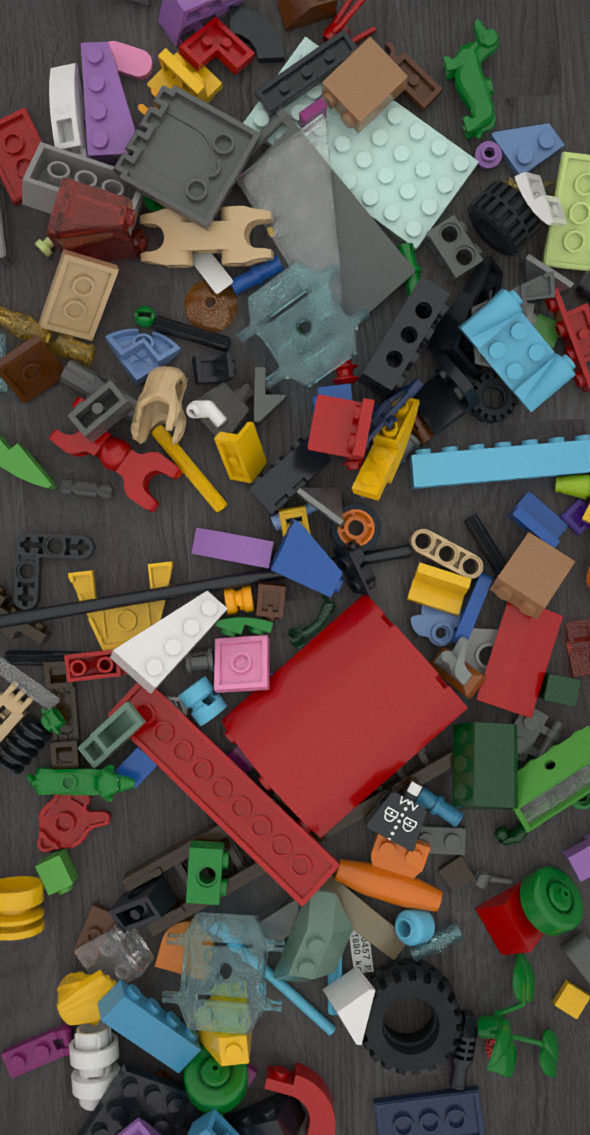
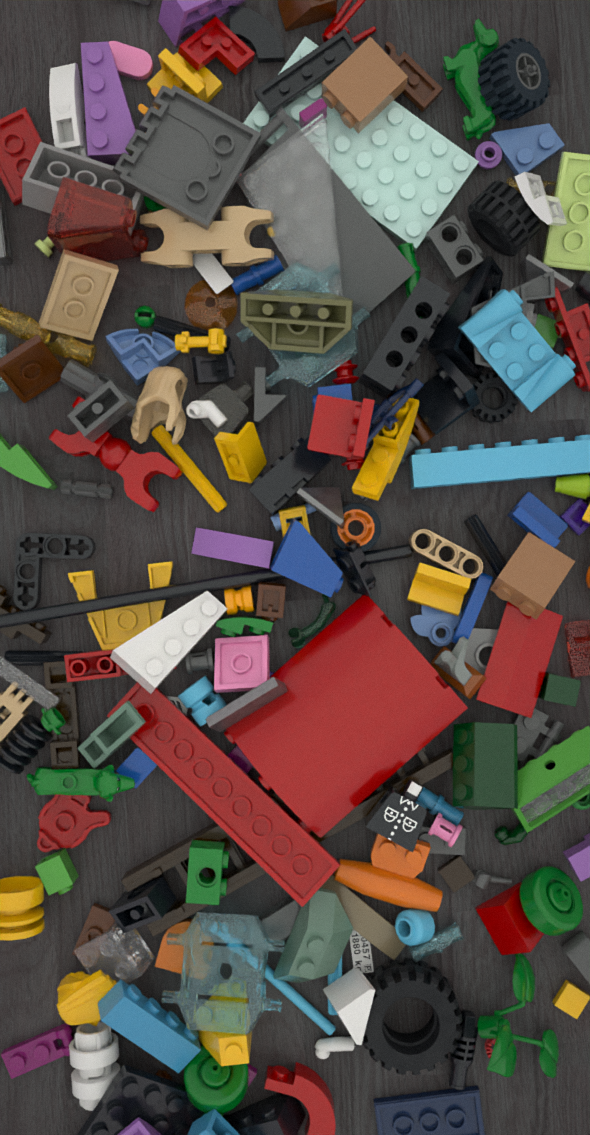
(215, 341): none -> yellow bar
(246, 704): none -> flat silver tile
(297, 319): none -> olive wedge
(333, 1044): none -> white arm
(438, 829): none -> bright pink bush
(514, 79): none -> black wheel

